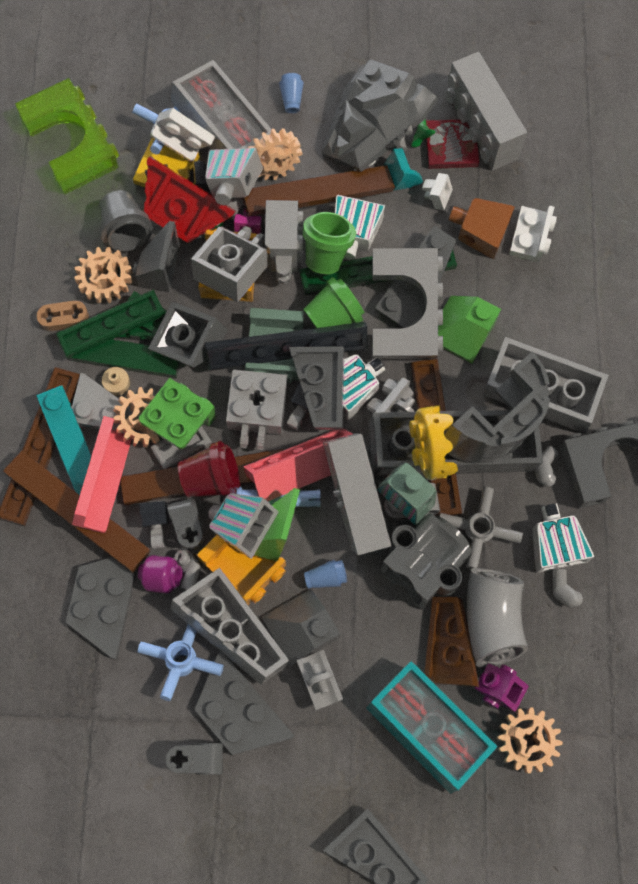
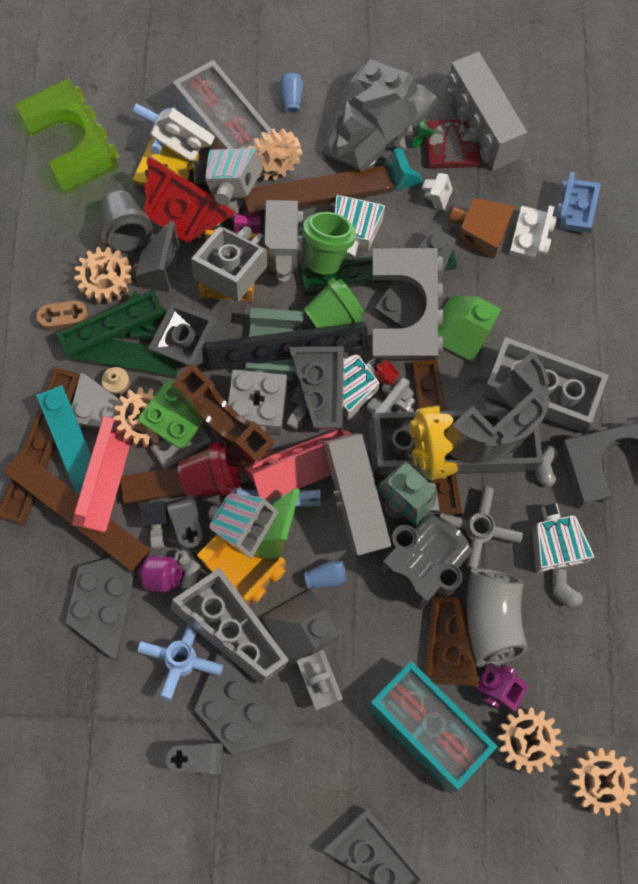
(206, 403): none -> reddish brown arch
(386, 372): none -> red plate
(579, 204): none -> medium blue bracket
(612, 790): none -> light nougat gear

